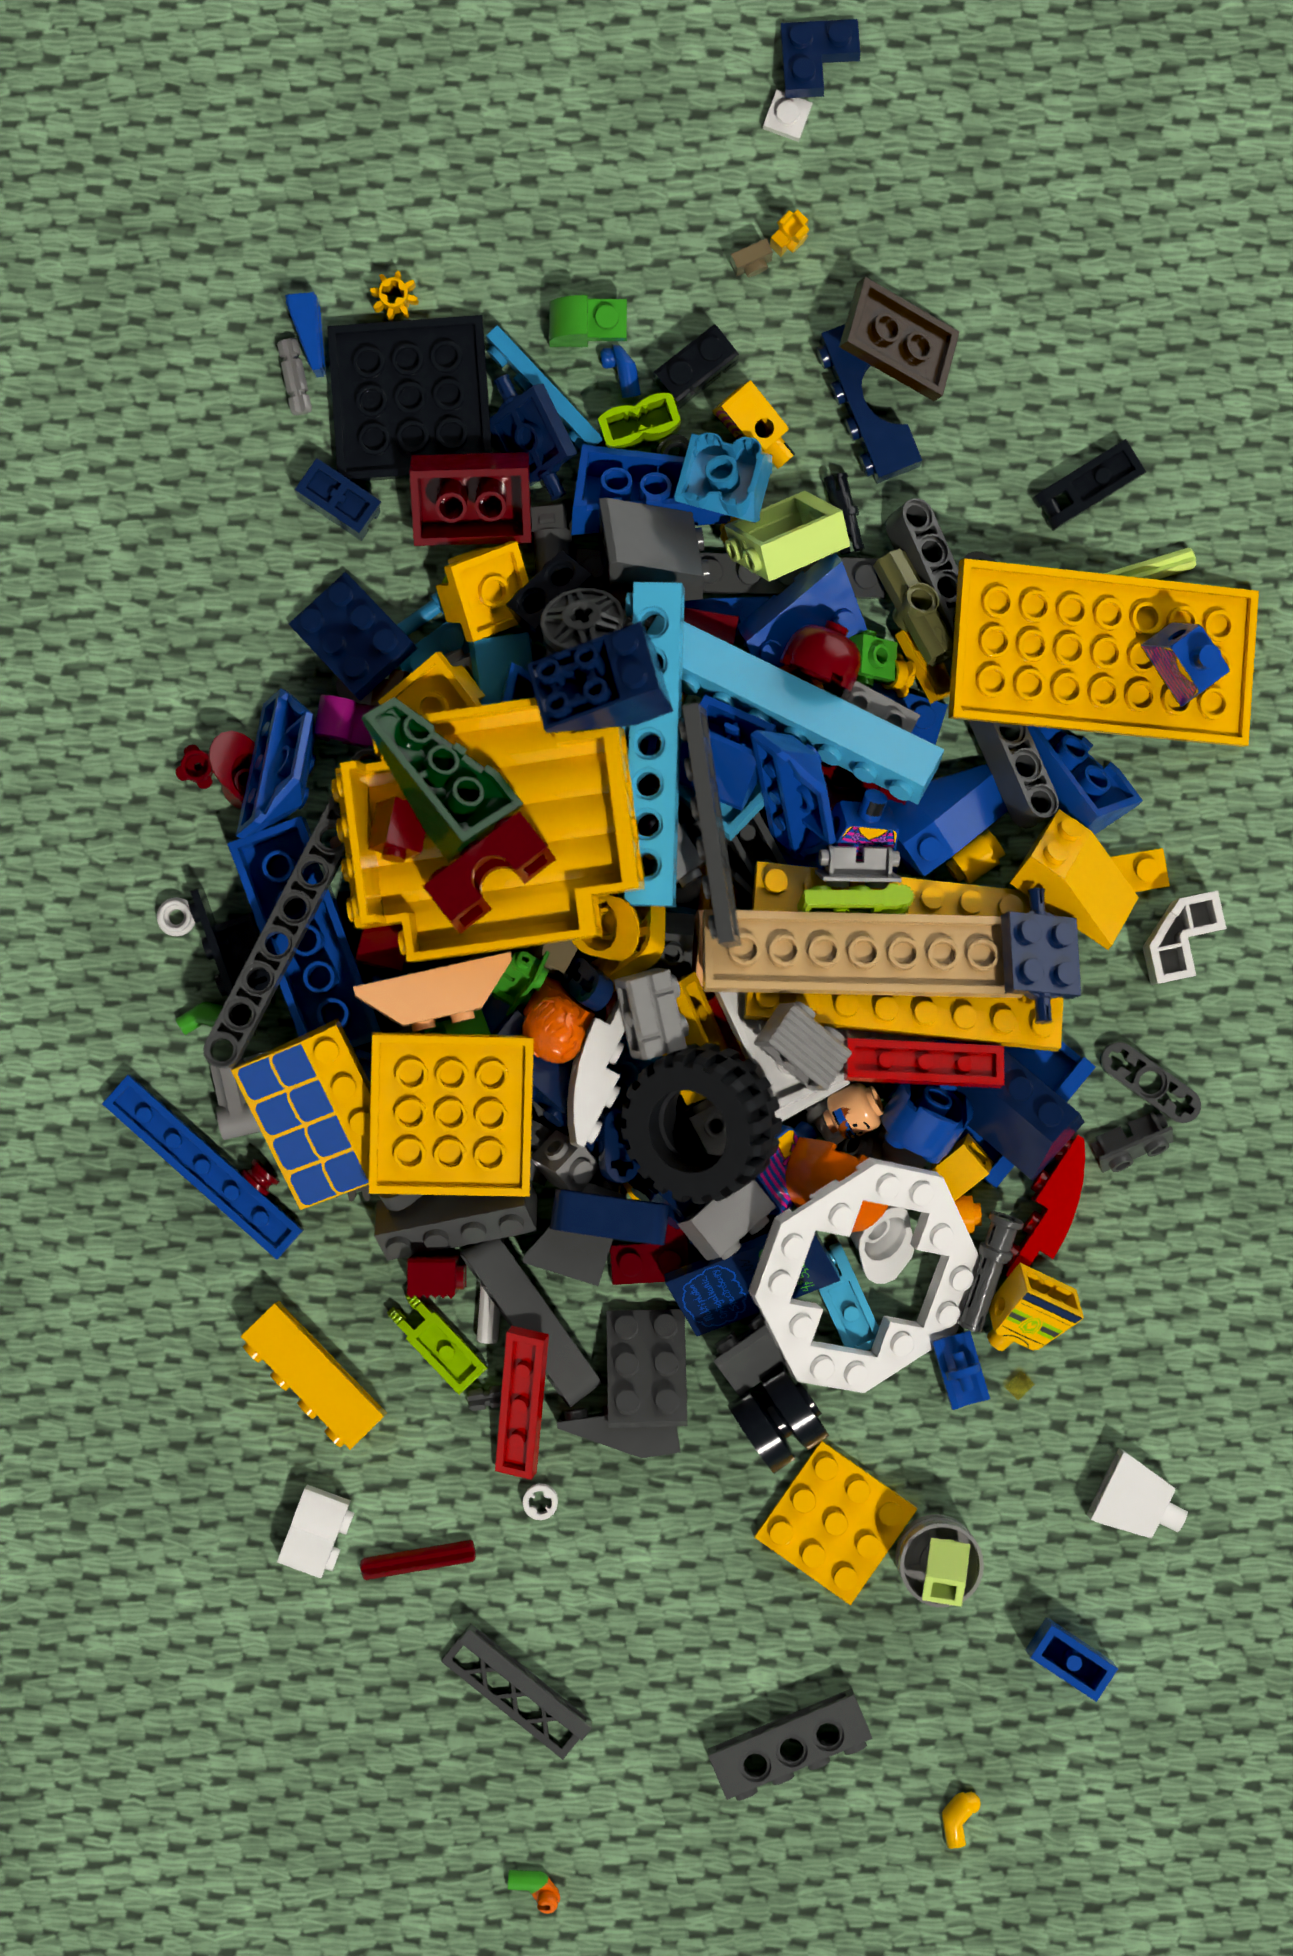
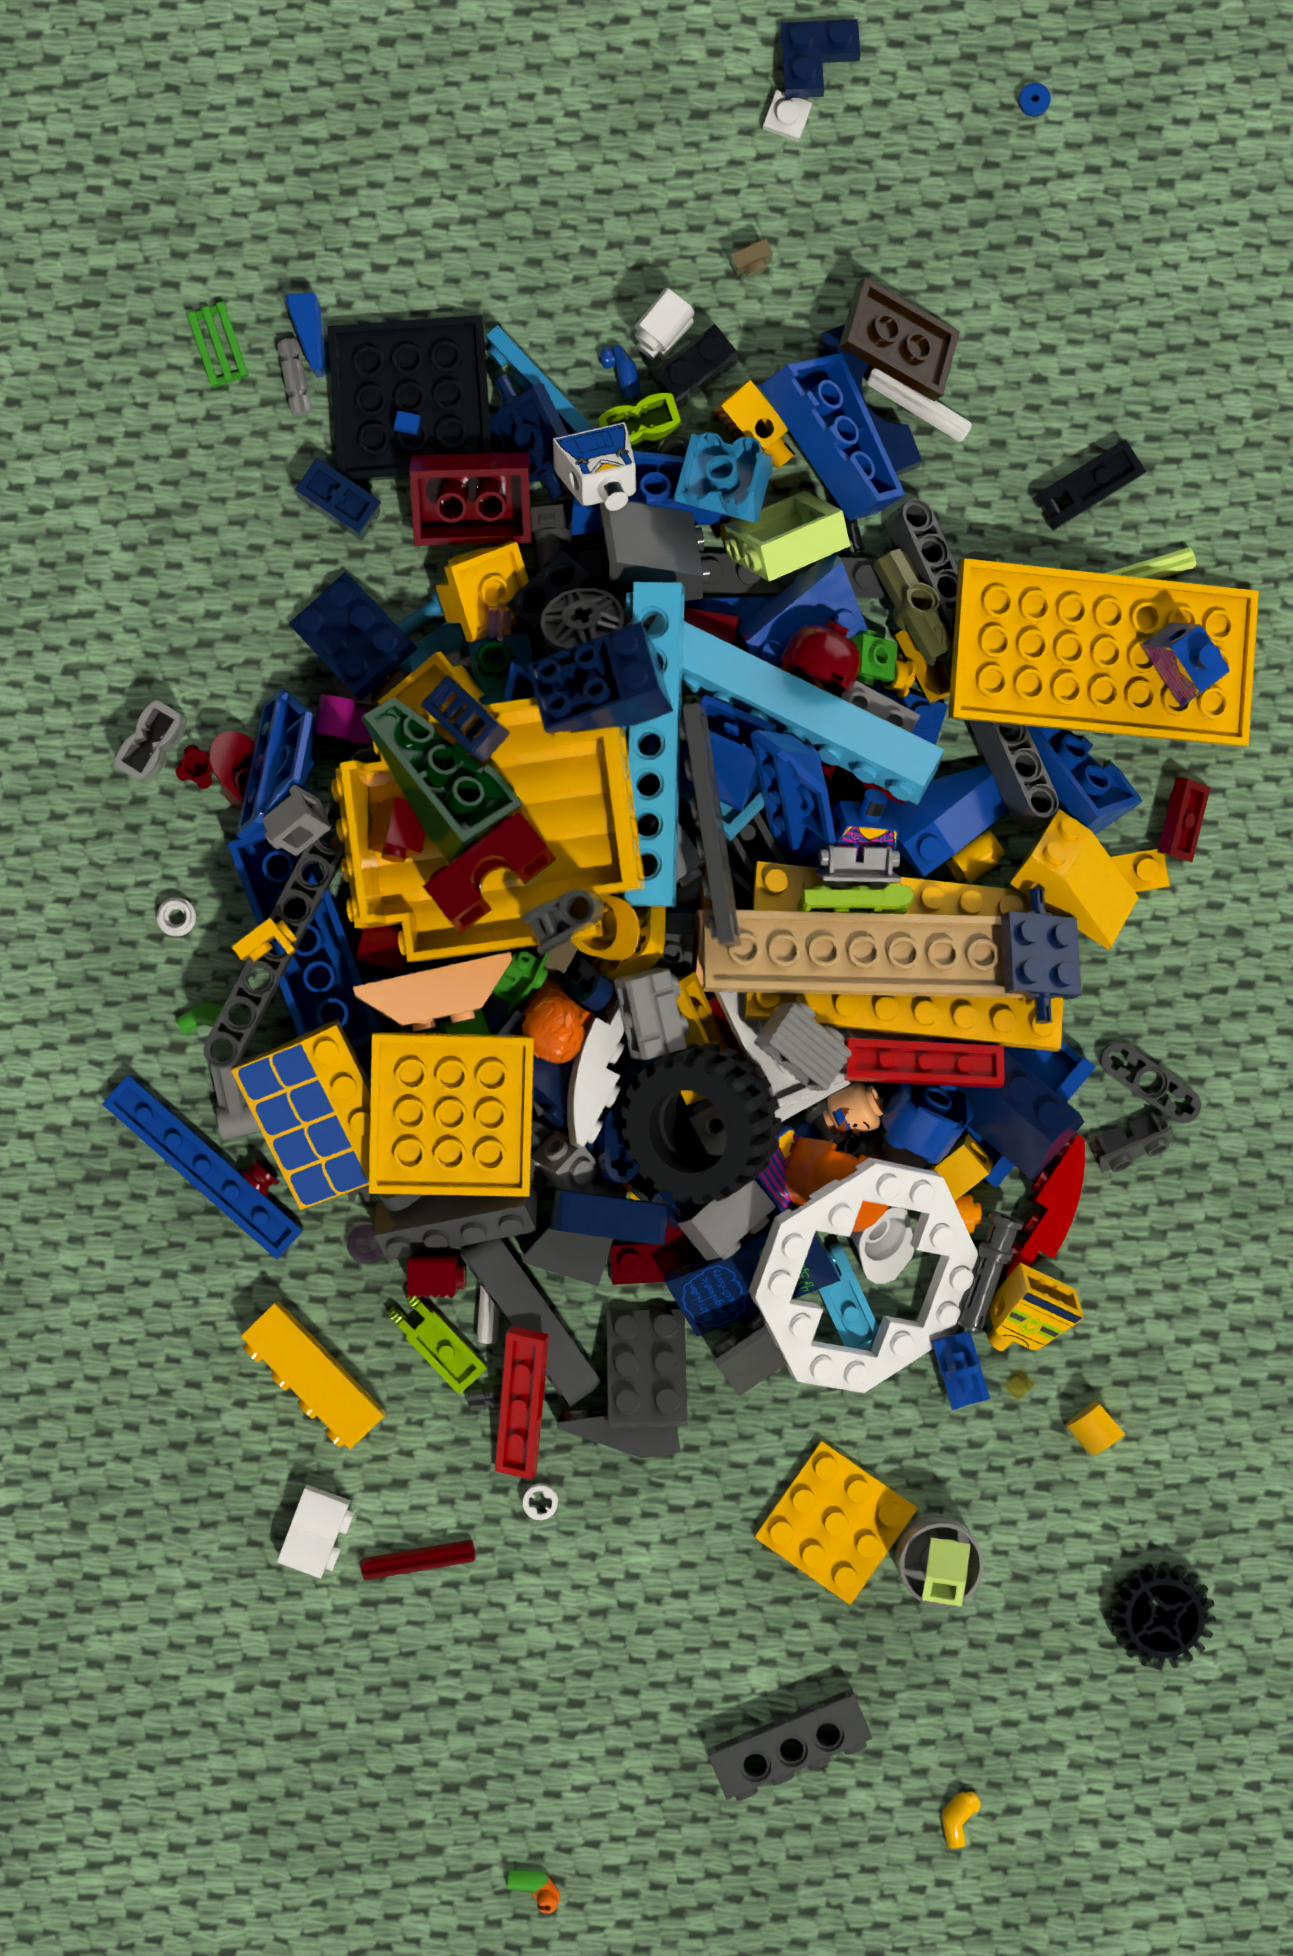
(156, 733): none -> light grey brick
(207, 313): none -> bright green tile
(230, 947): black bracket -> none
(257, 942): none -> yellow bracket
(296, 822): none -> light grey brick
(363, 1244): none -> clear purple plate
(401, 304): yellow gear -> none
(407, 422): none -> blue piece
(483, 736): none -> dark blue slope
(484, 655): none -> dark green plate
(498, 622): none -> plate
(524, 1681): dark grey fence -> none
(556, 921): none -> dark grey piece
(579, 320): bright green brick -> none
(597, 465): none -> torso
(663, 325): none -> white brick
(787, 1414): black wheel -> none
(791, 232): yellow plate -> none
(835, 433): none -> blue wedge
(918, 404): none -> white axle
(1037, 91): none -> blue piece
(1071, 1659): blue brick -> none
(1094, 1429): none -> yellow brick
(1135, 1499): white torso -> none
(1168, 946): white brick -> none
(1177, 1605): none -> black gear
(1183, 819): none -> dark red plate

